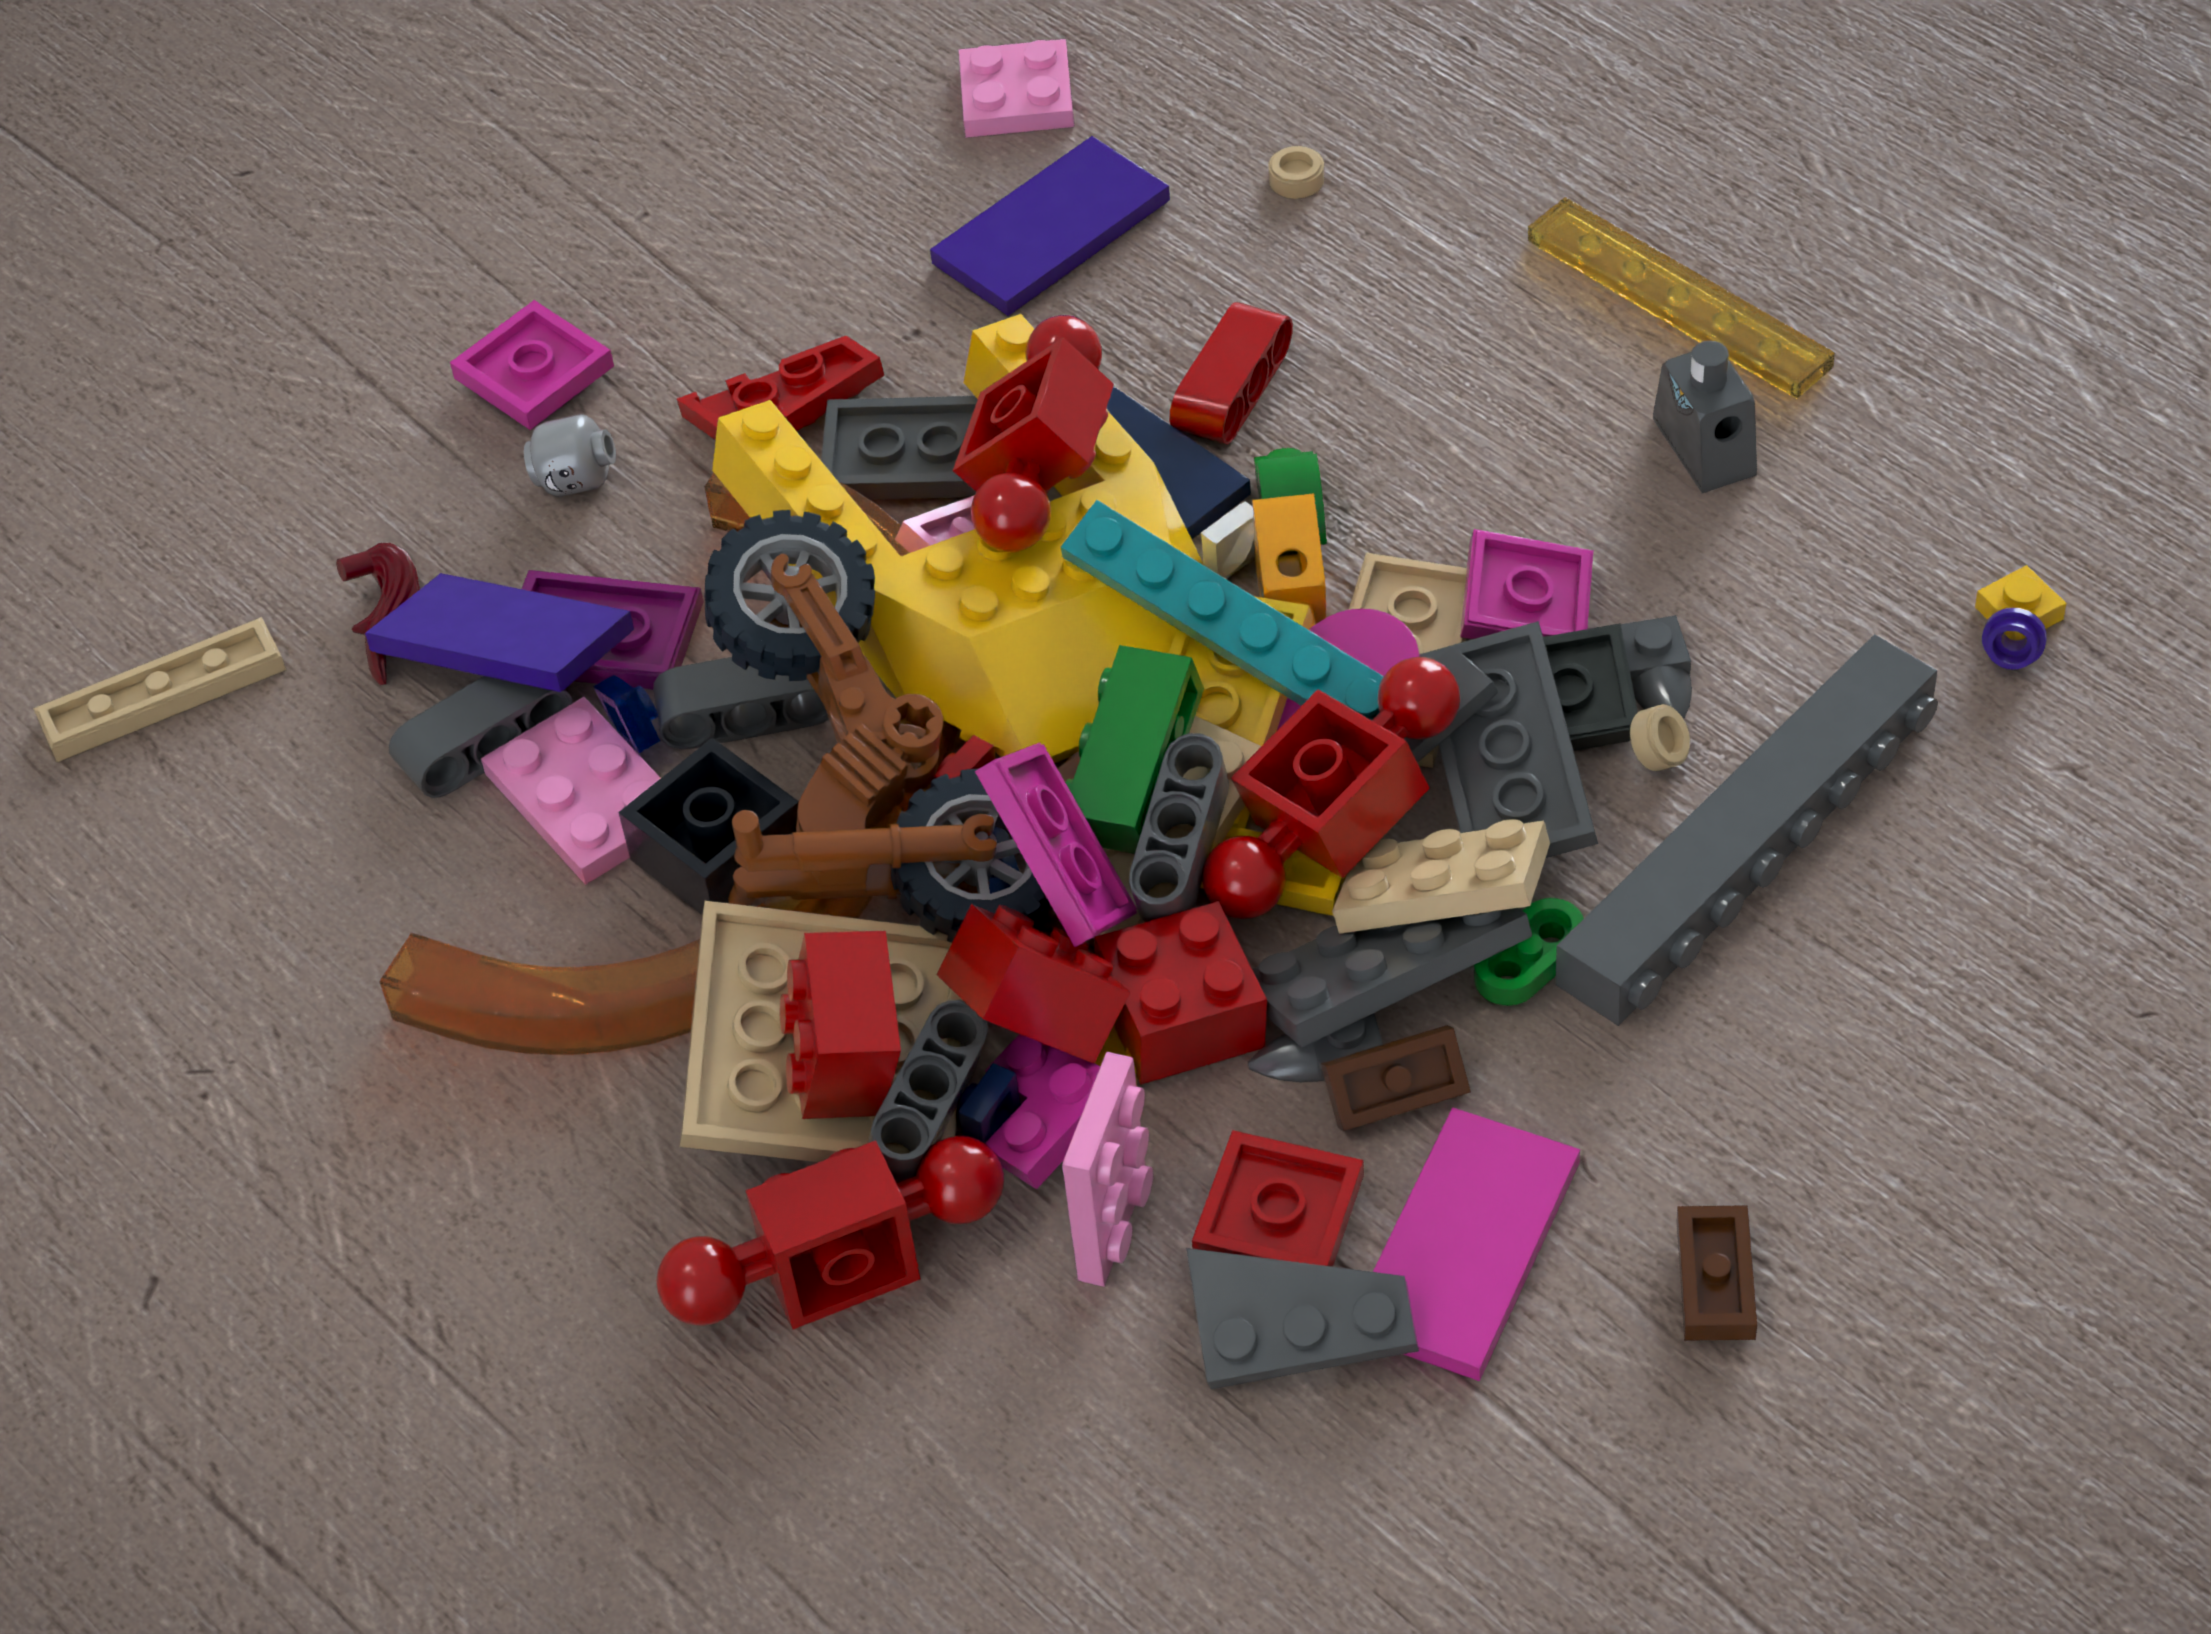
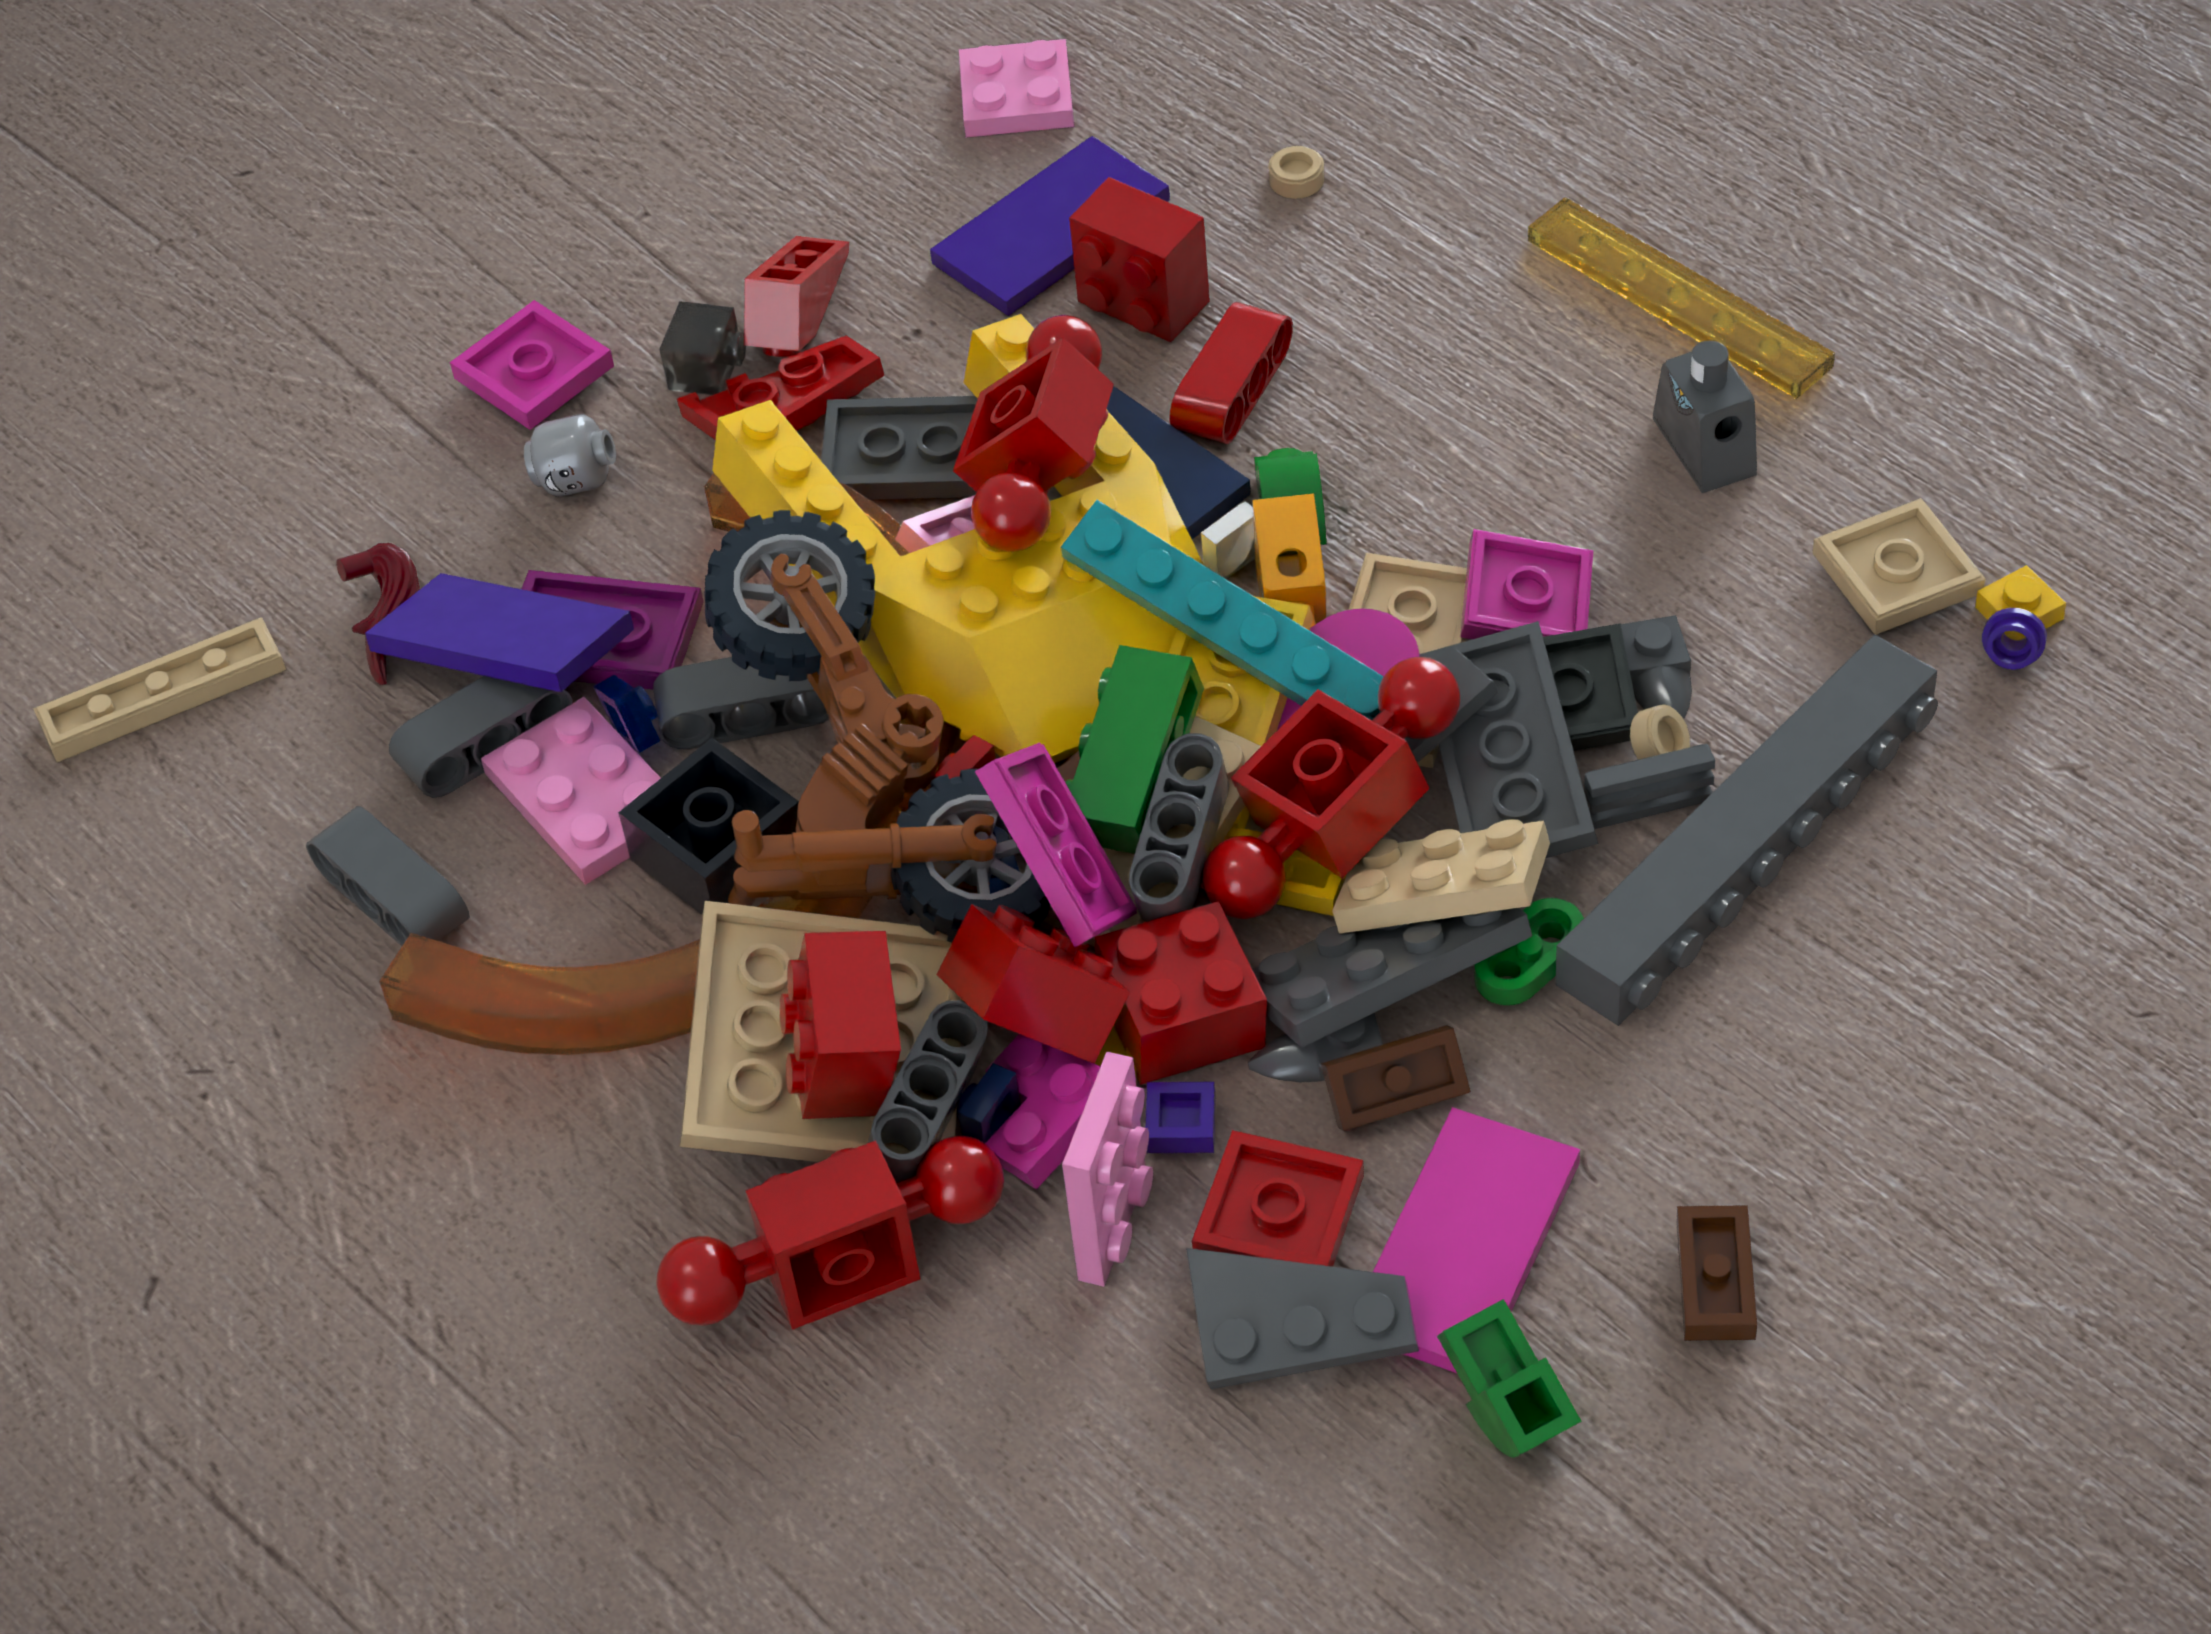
(386, 878): none -> dark grey beam
(701, 348): none -> clear smoke brick
(791, 294): none -> red slope
(1140, 259): none -> red brick
(1180, 1117): none -> dark purple plate
(1511, 1391): none -> green brick
(1649, 785): none -> dark grey tile
(1898, 566): none -> tan plate

